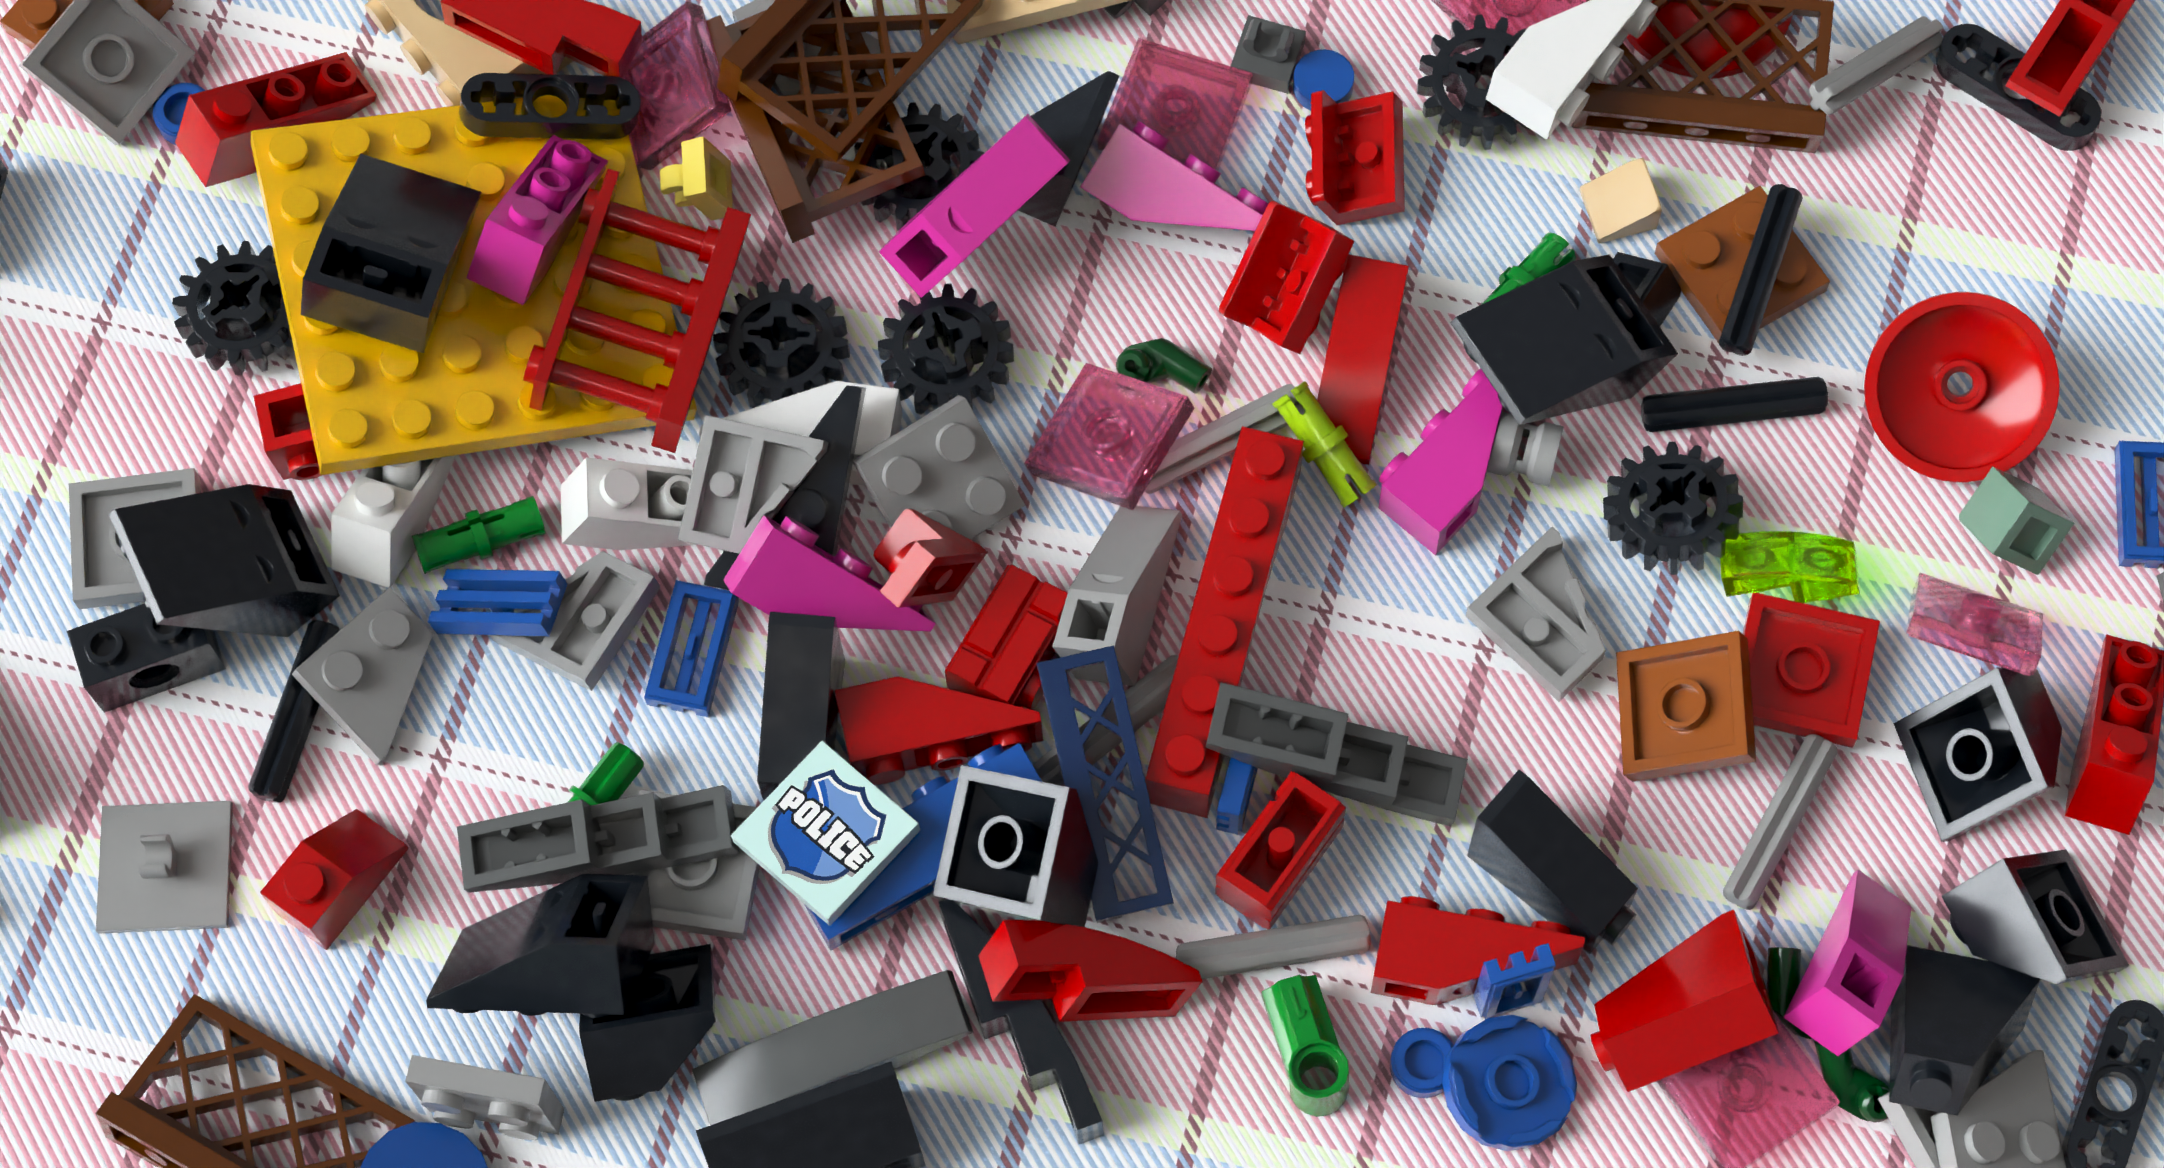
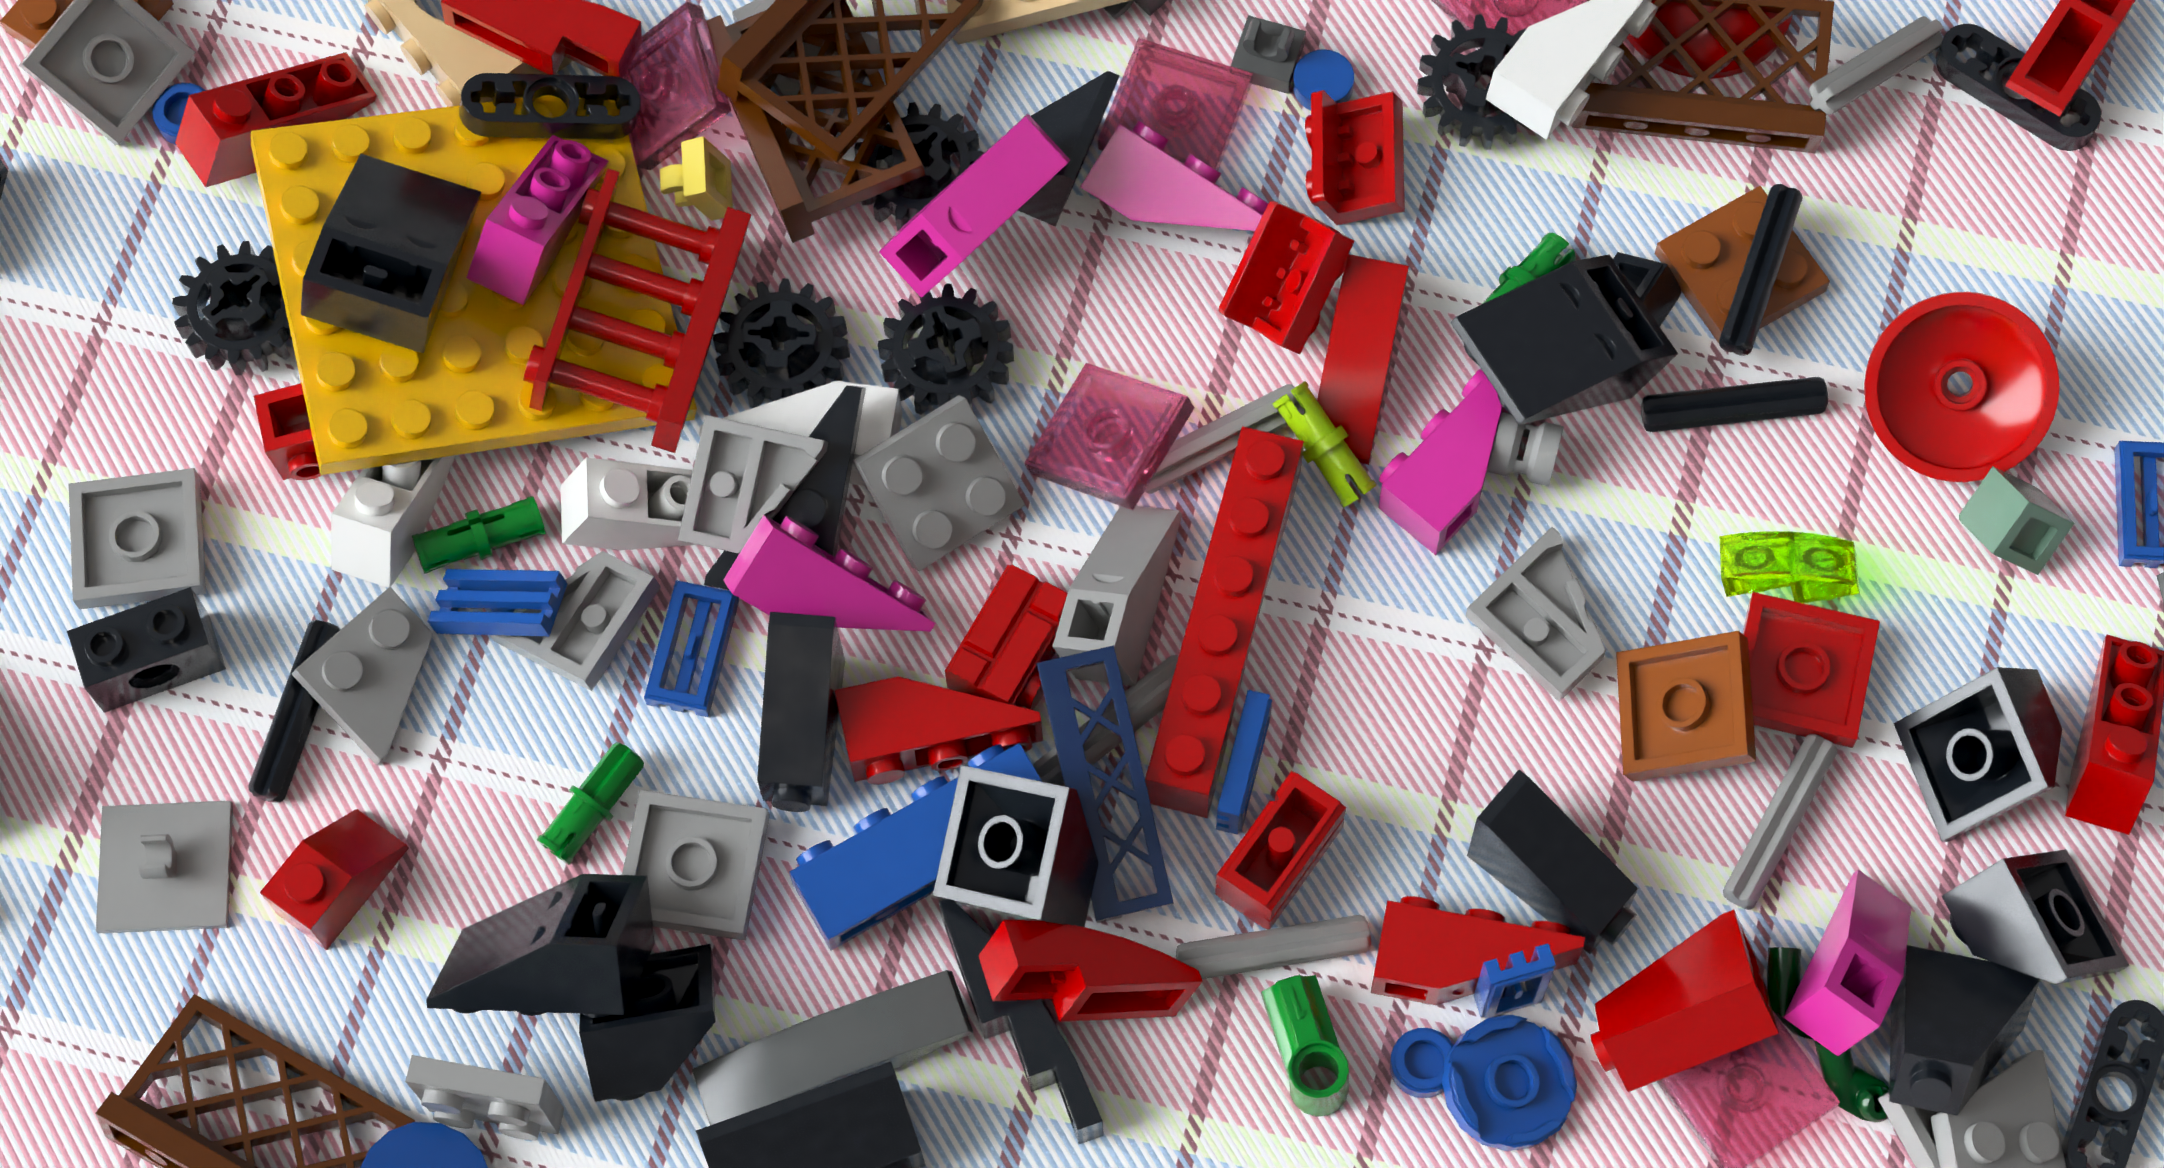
(226, 560): black slope -> none
(601, 838): dark grey slope -> none
(825, 833): tile -> none
(925, 560): red slope -> none
(1163, 360): dark green arm -> none
(1336, 754): dark grey slope -> none
(1622, 202): slope -> none
(1673, 508): black gear -> none
(1975, 624): clear pink plate -> none

